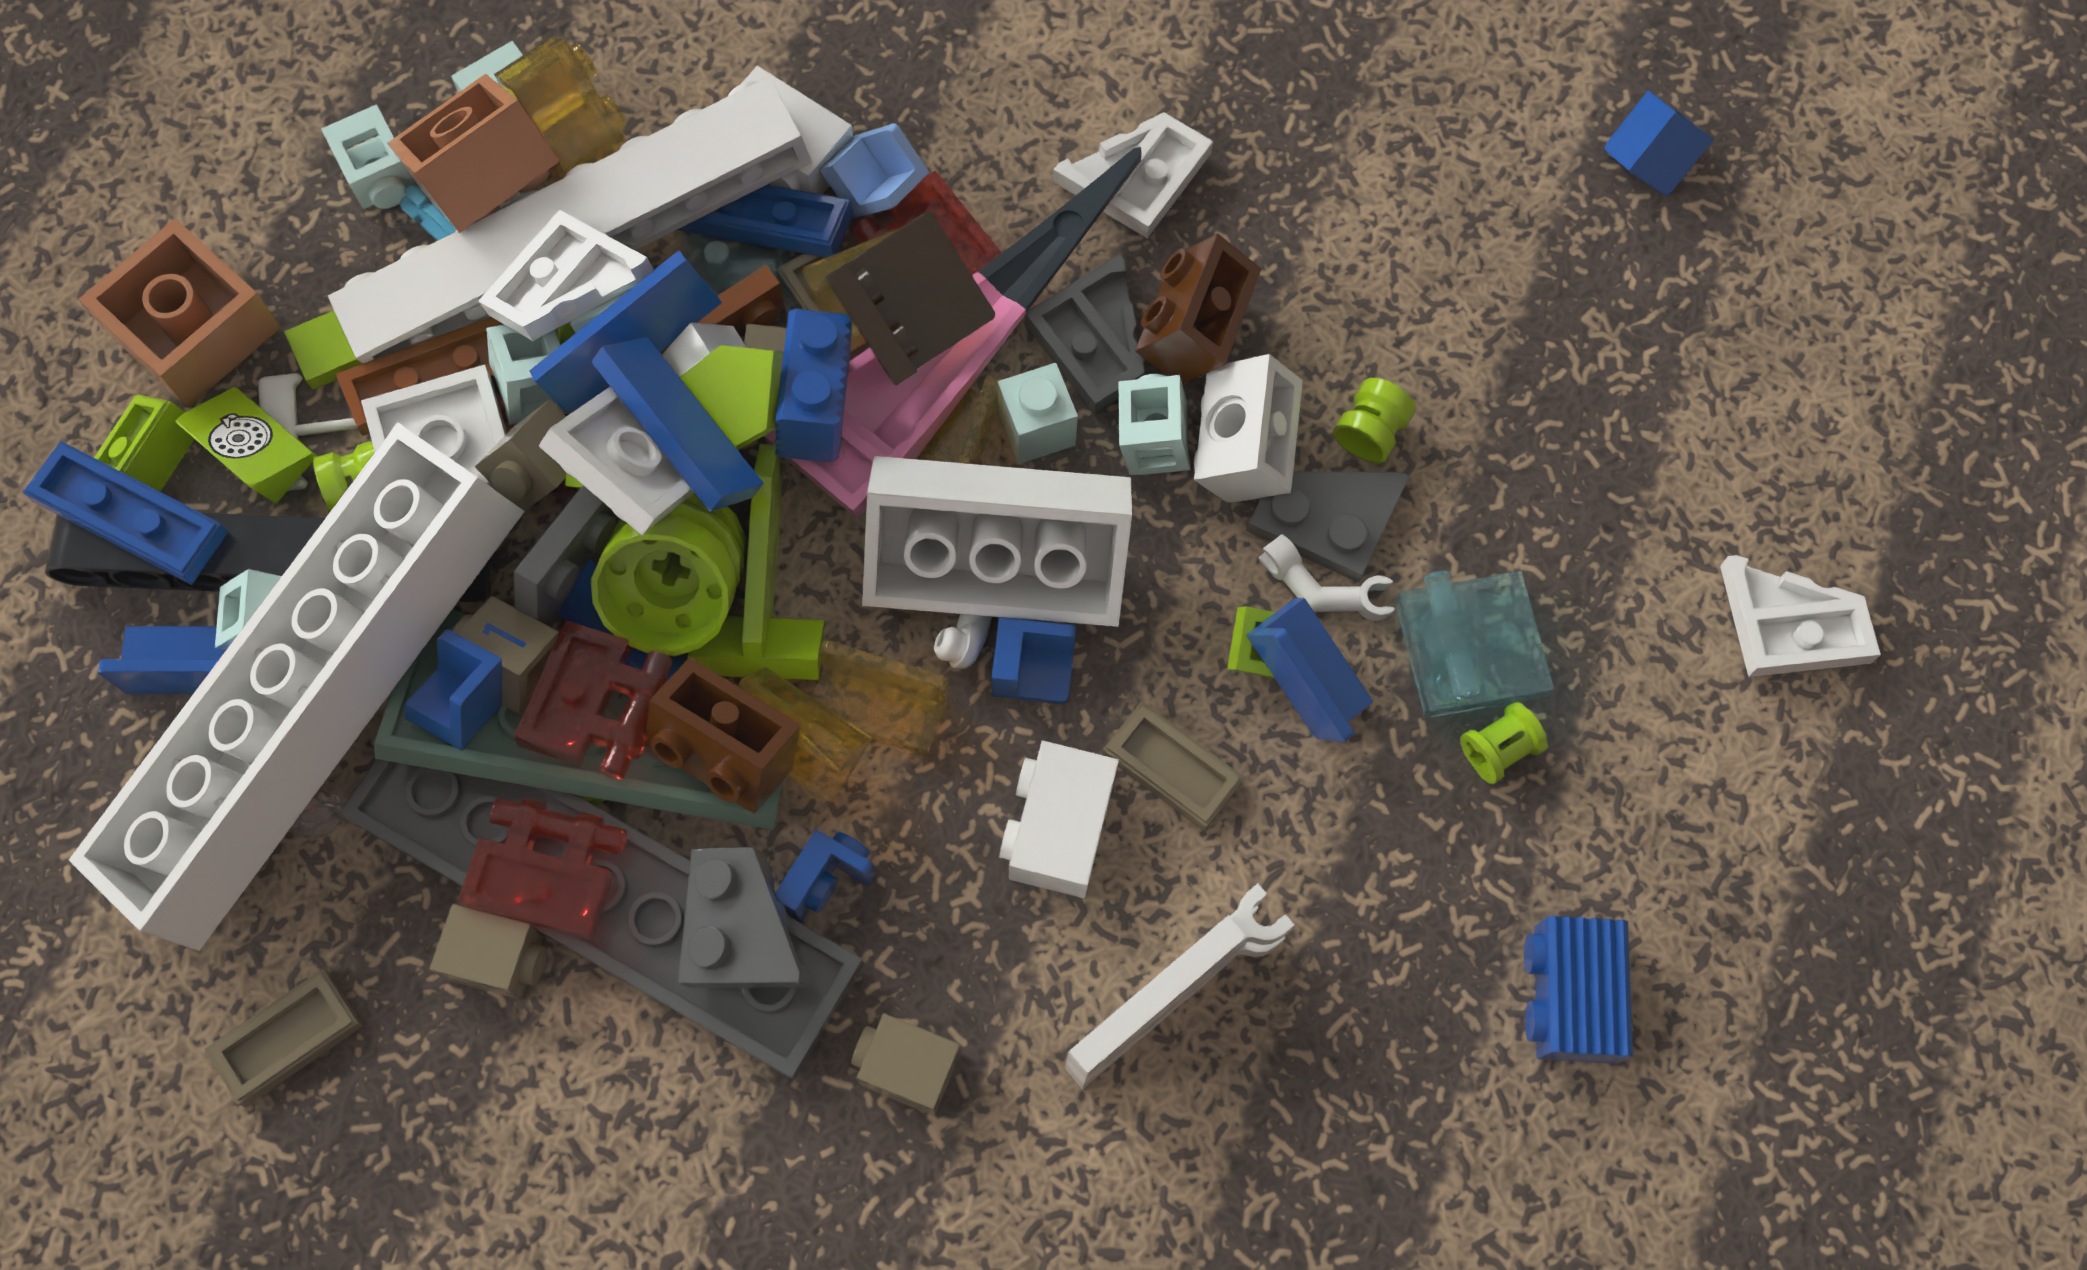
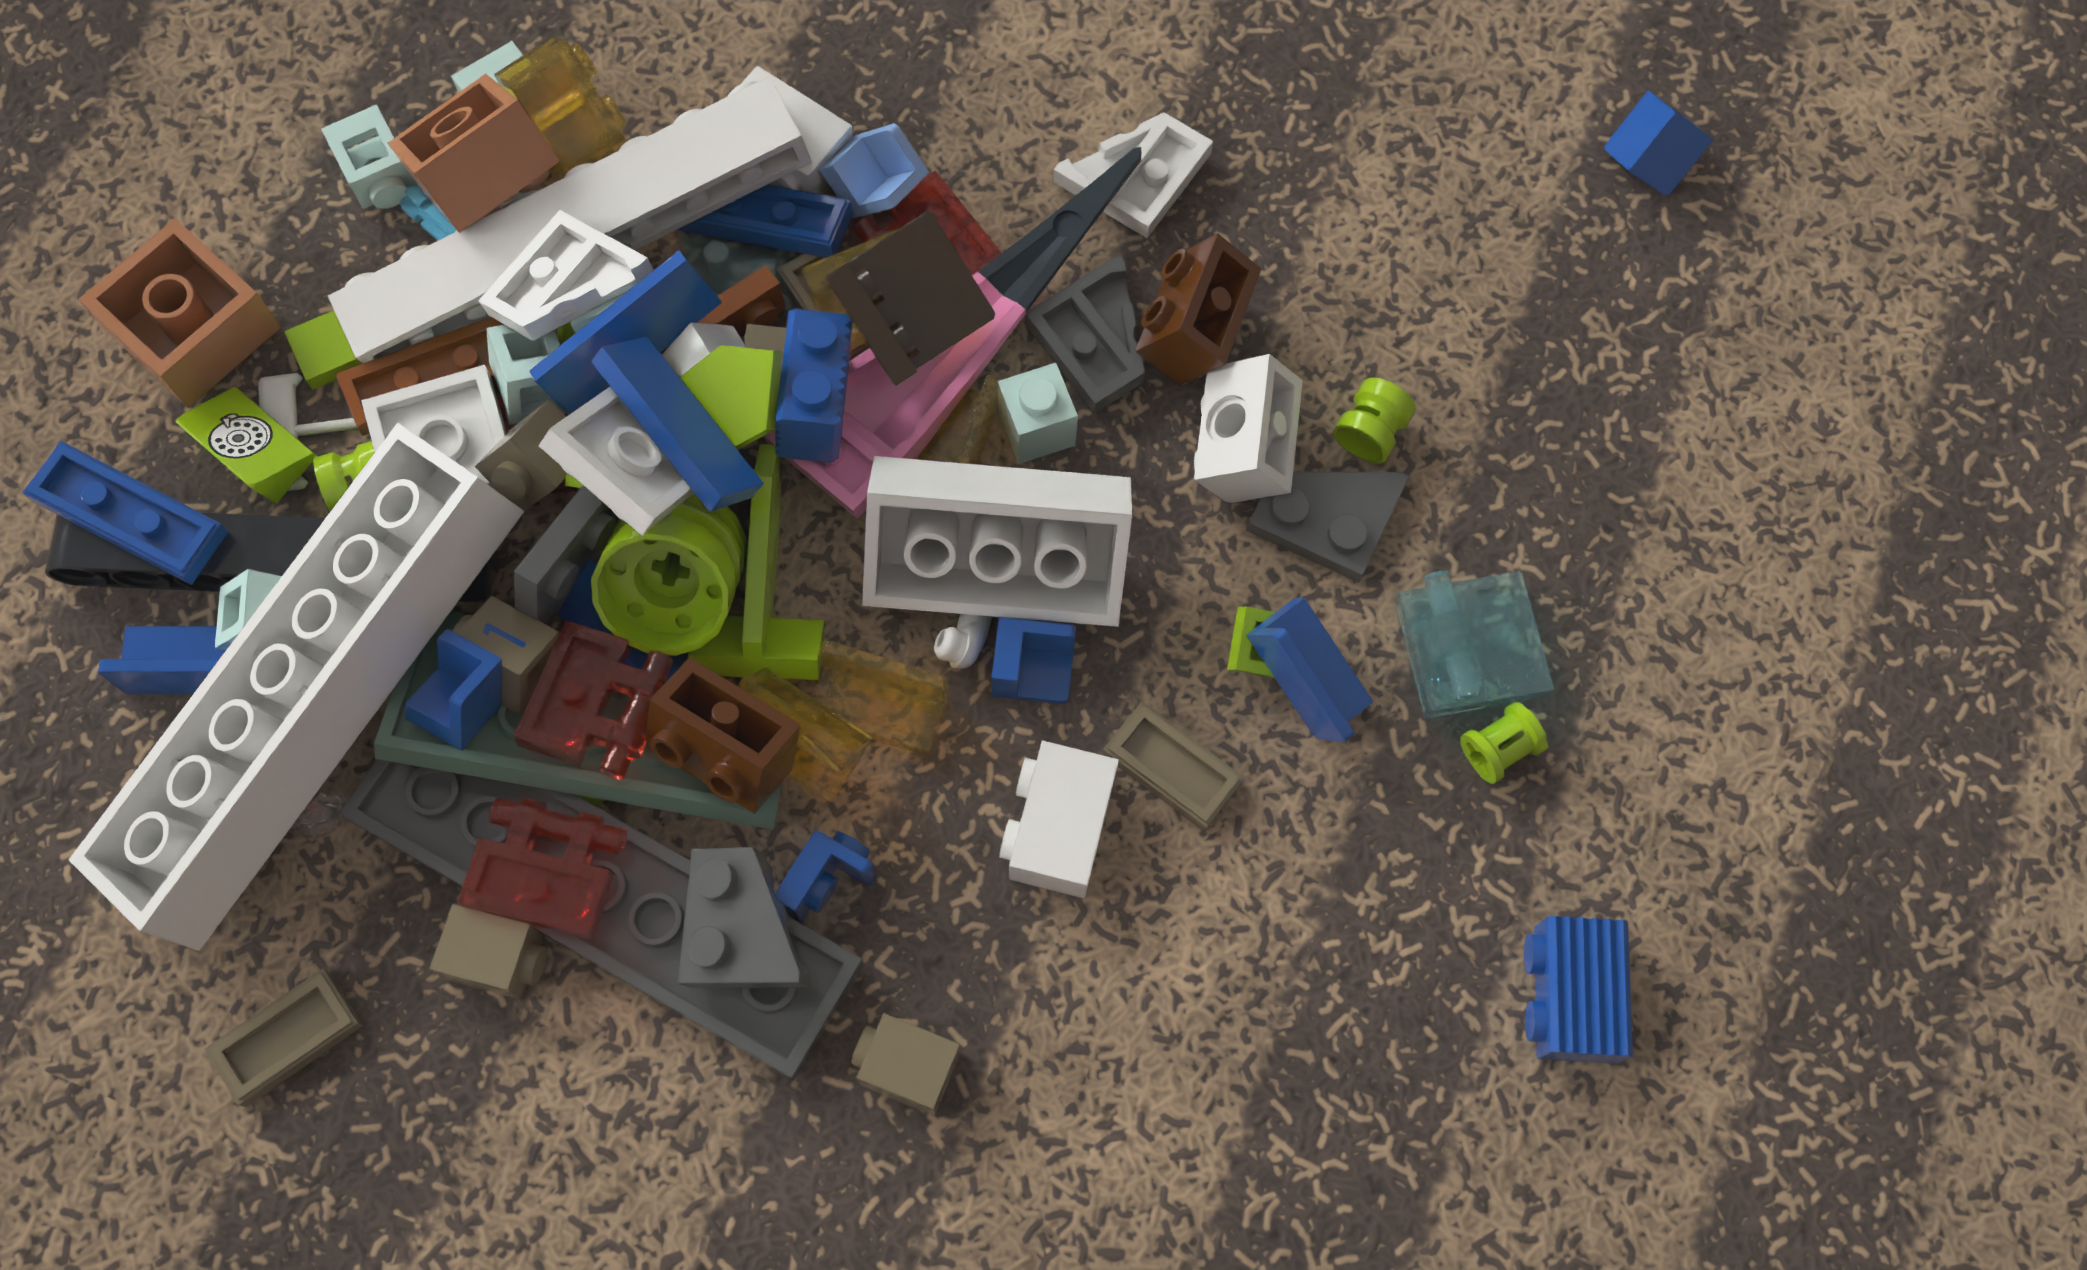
(147, 441): lime slope -> none
(1153, 424): light aqua brick -> none
(1174, 985): white tile -> none
(1285, 564): white arm -> none
(1794, 623): white wing -> none

